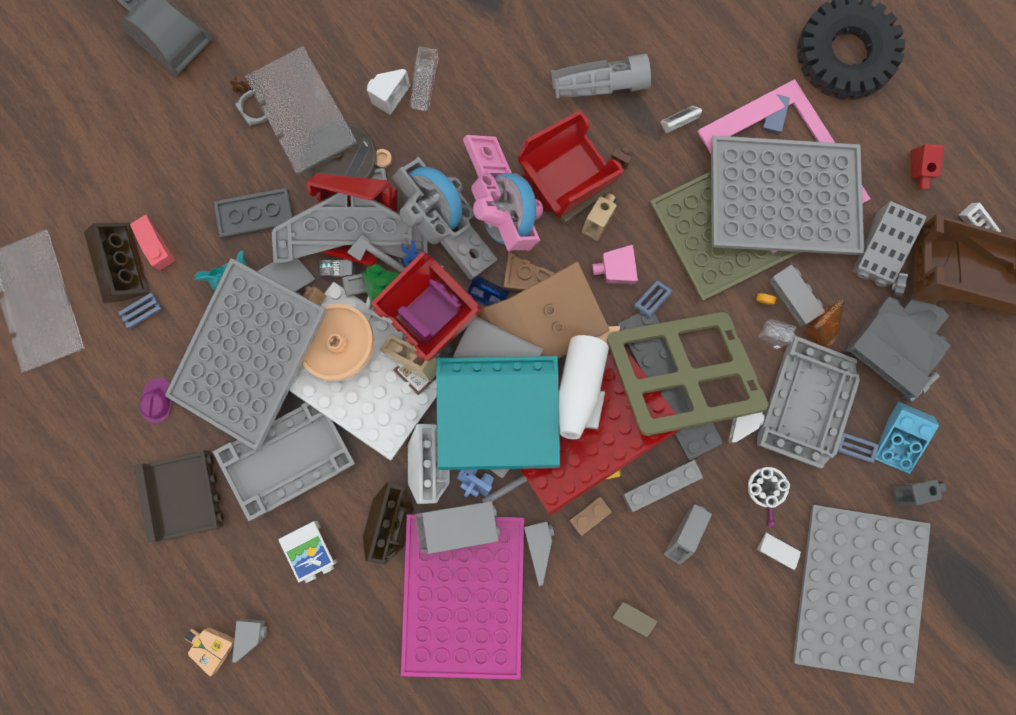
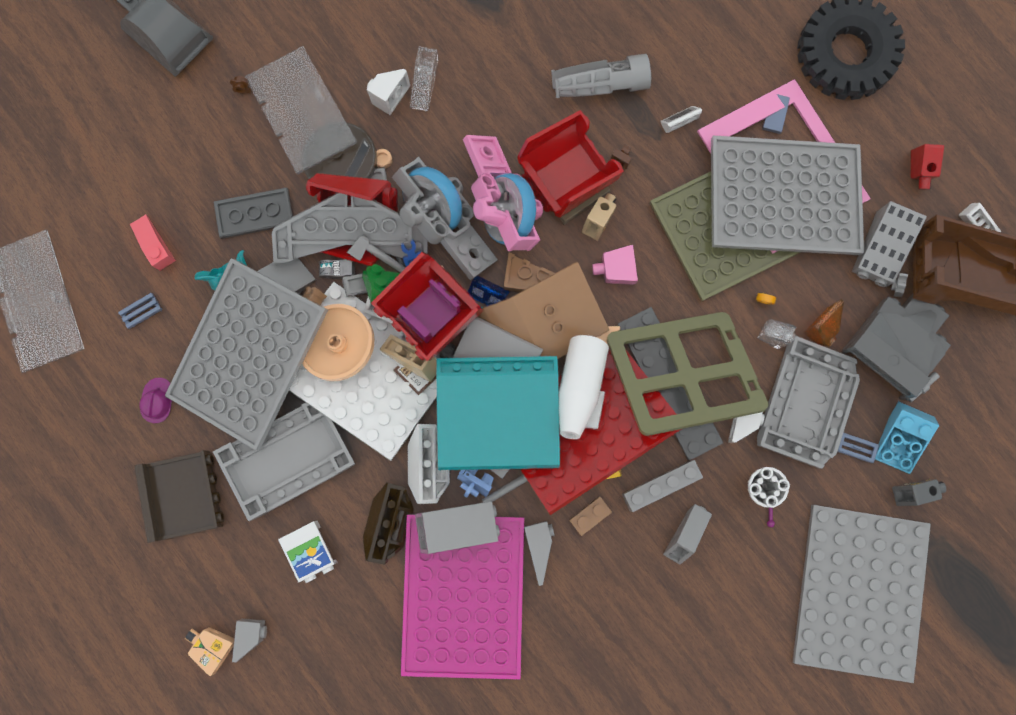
(115, 261): dark brown slope -> none
(250, 121): light grey cap -> none
(634, 618): dark tan slope -> none
(644, 310): sand blue tile -> none
(779, 551): white slope -> none
(797, 295): light grey brick -> none

